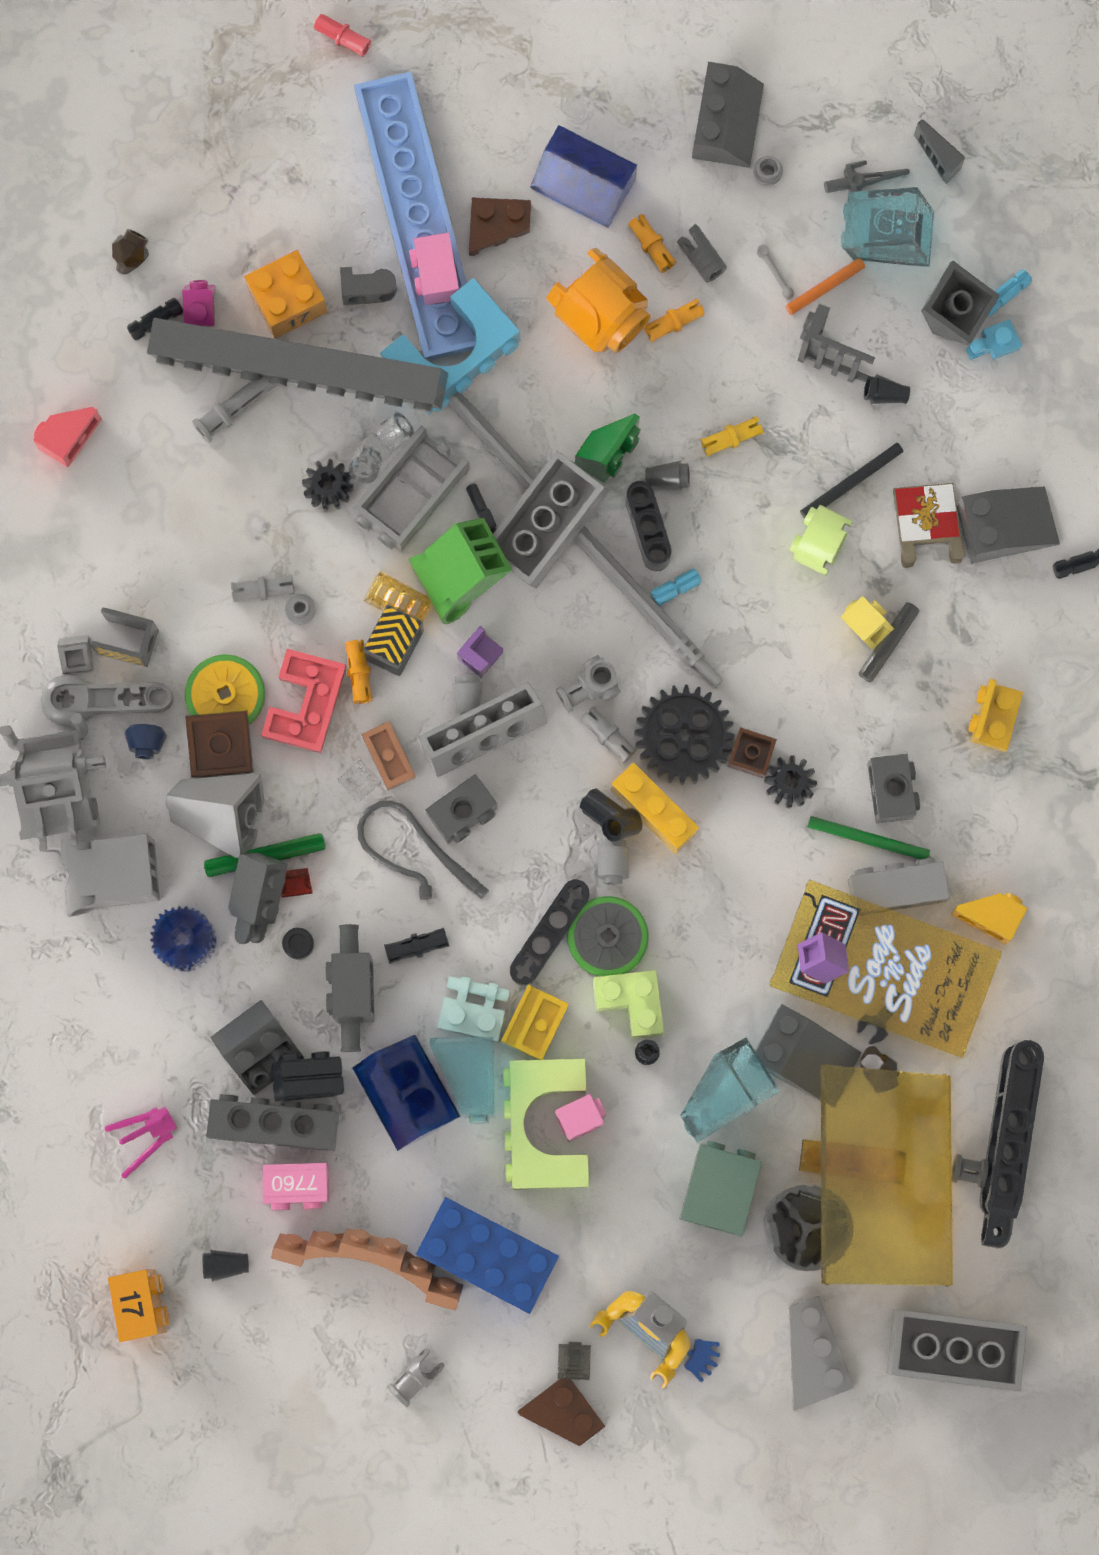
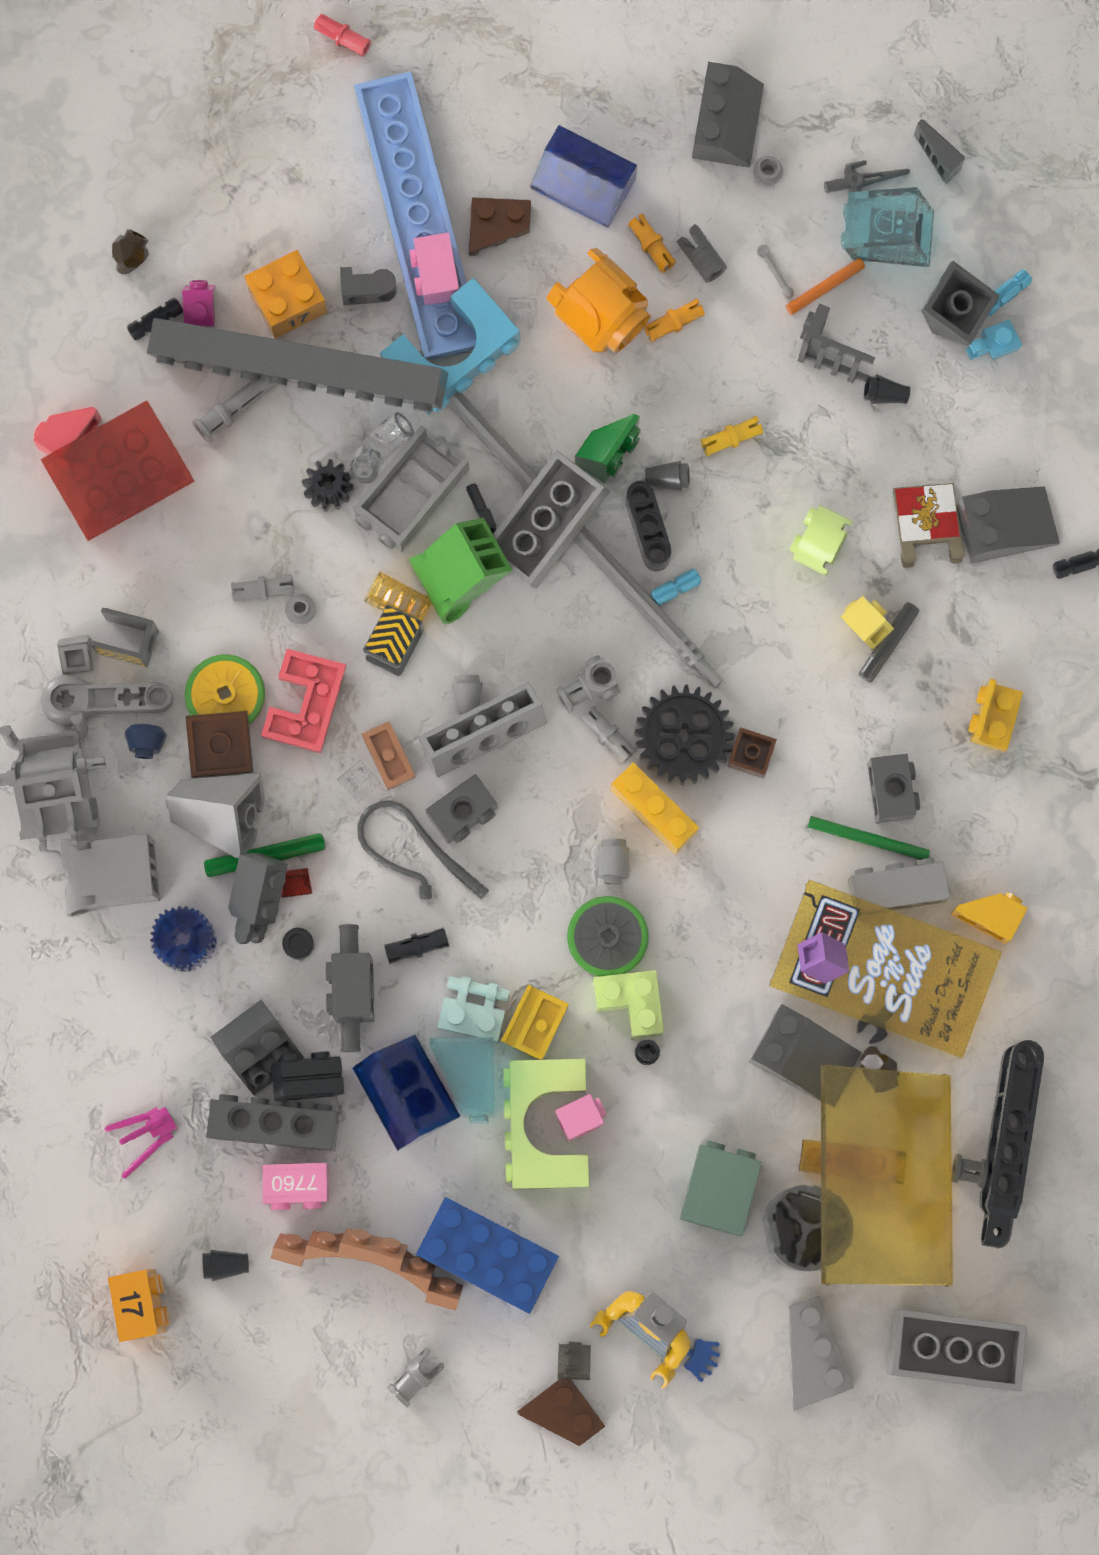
(117, 470): none -> clear red slope
(358, 672): light orange pin -> none
(479, 652): medium lavender panel -> none
(546, 930): black beam -> none
(614, 820): black piece -> none
(728, 1089): clear light blue slope -> none
(801, 787): black gear -> none
(855, 478): black bar -> none

